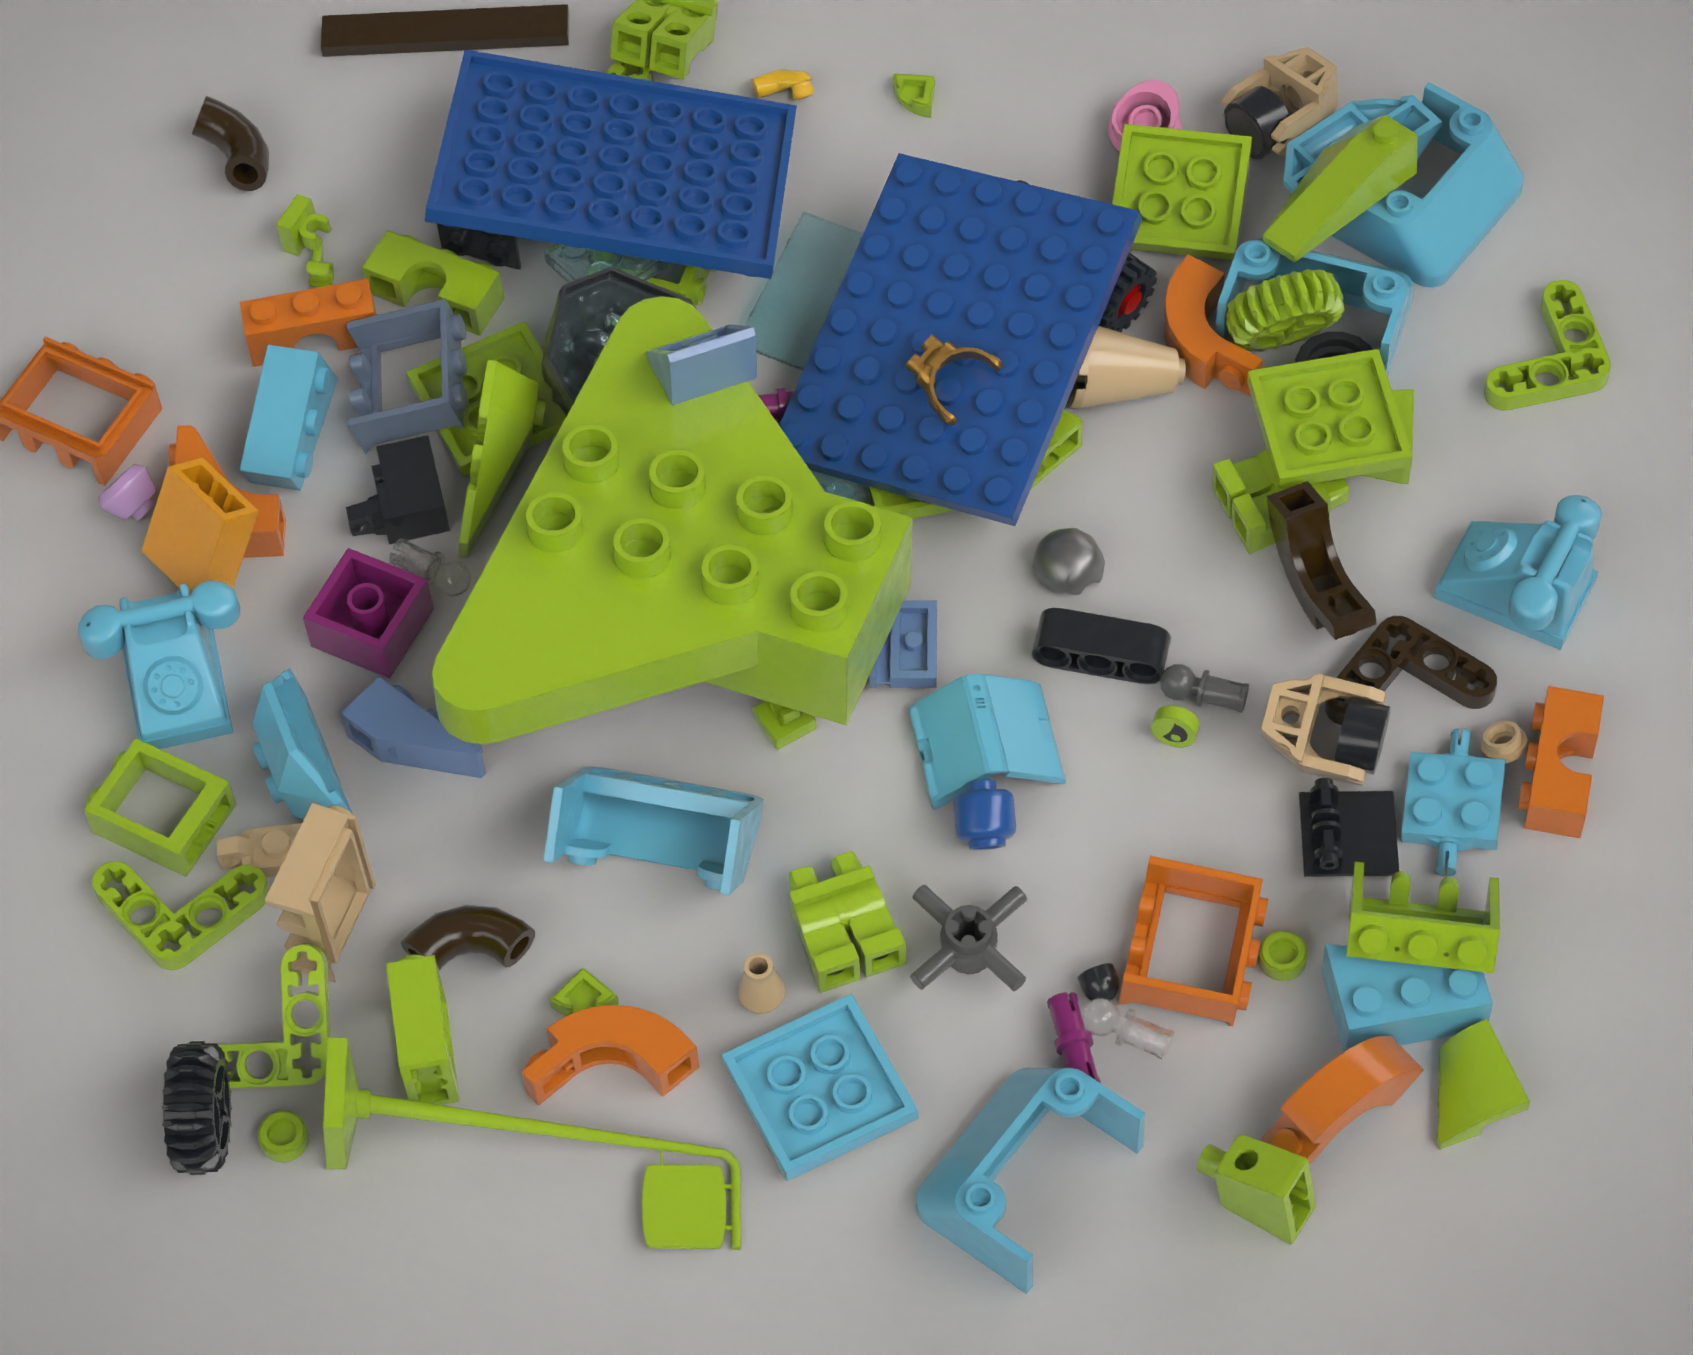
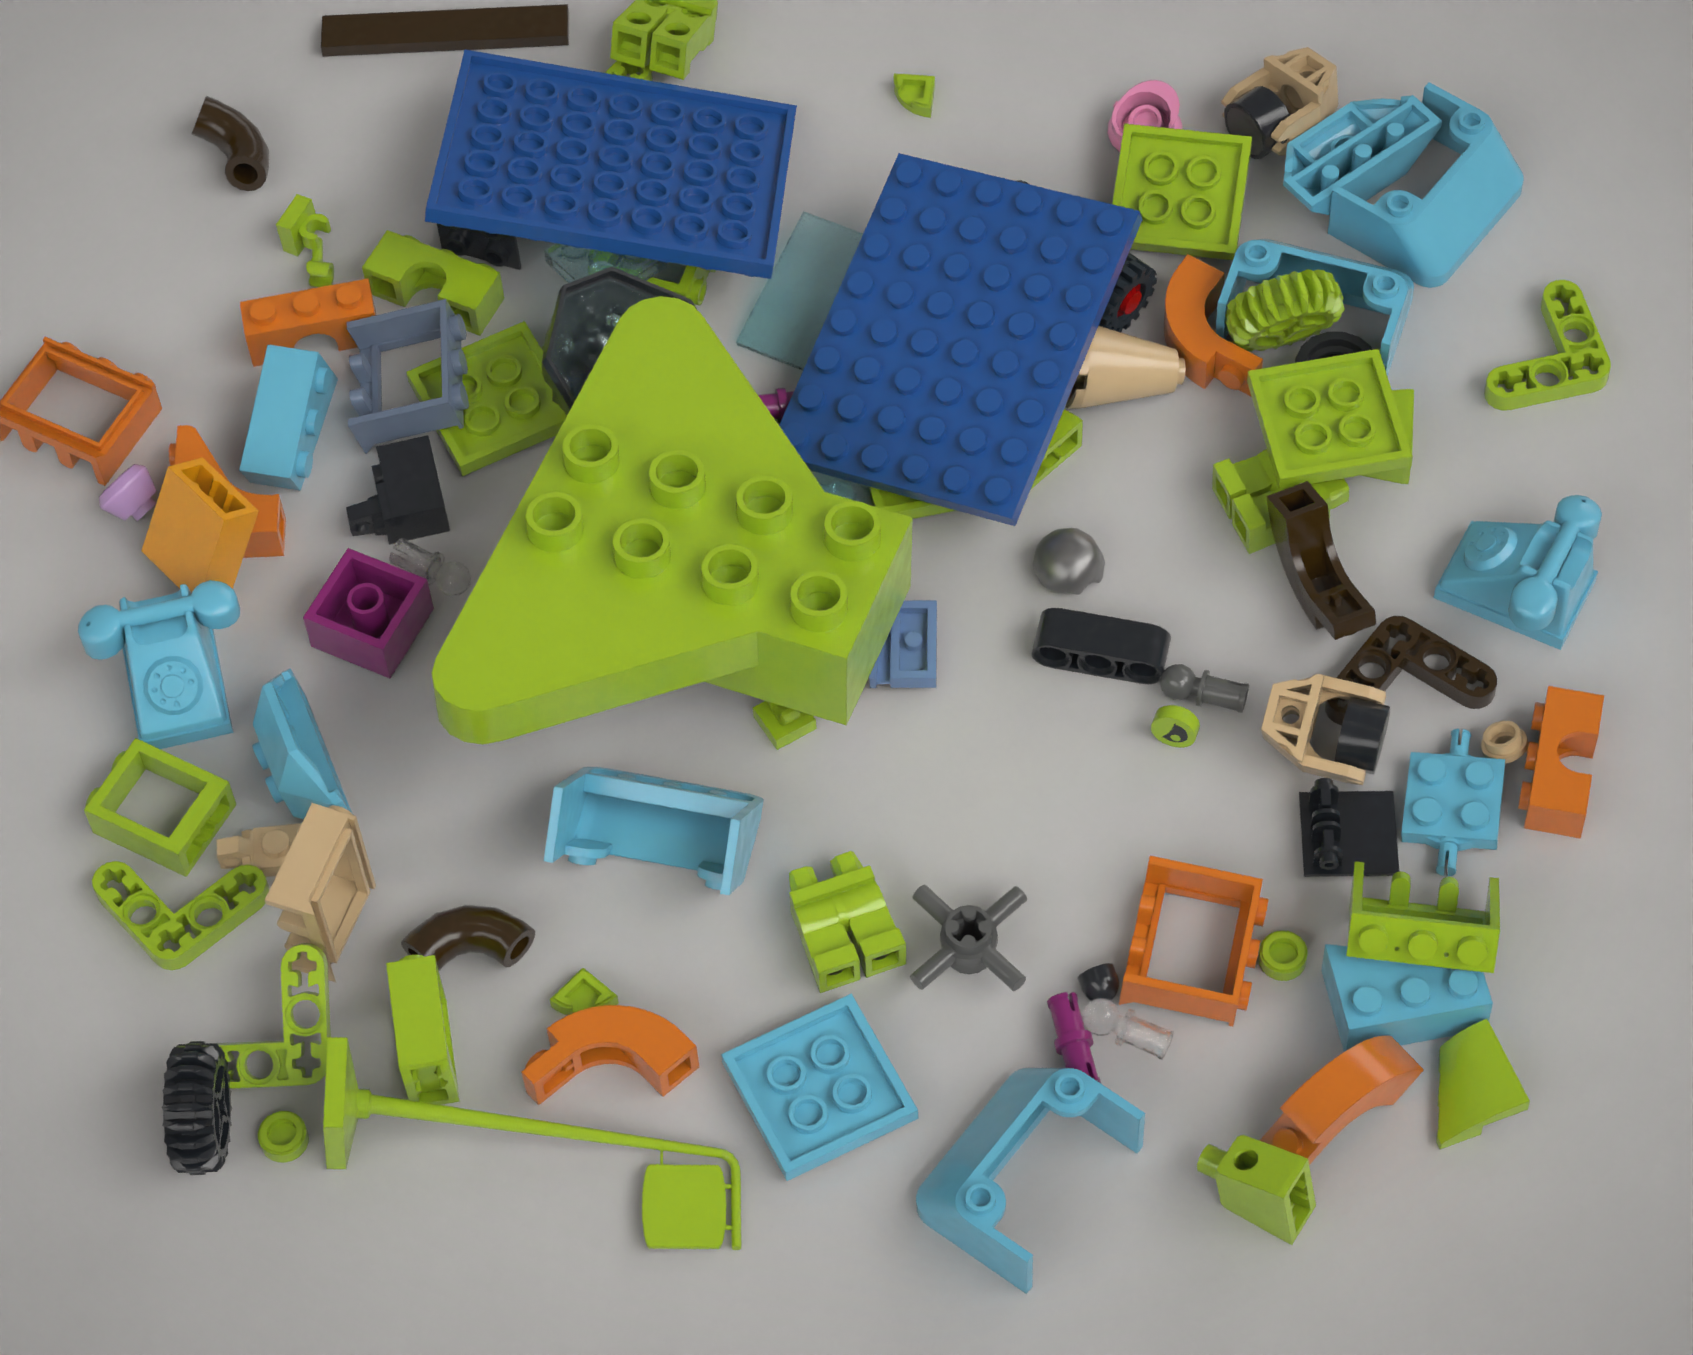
(402, 733): medium blue slope -> none
(504, 432): lime wedge -> none
(705, 362): medium blue slope -> none
(760, 985): tan cone -> none
(781, 80): yellow arm -> none
(935, 357): pearl gold helmet -> none
(984, 729): medium azure piece -> none
(984, 815): blue head -> none
(1344, 184): lime wedge -> none

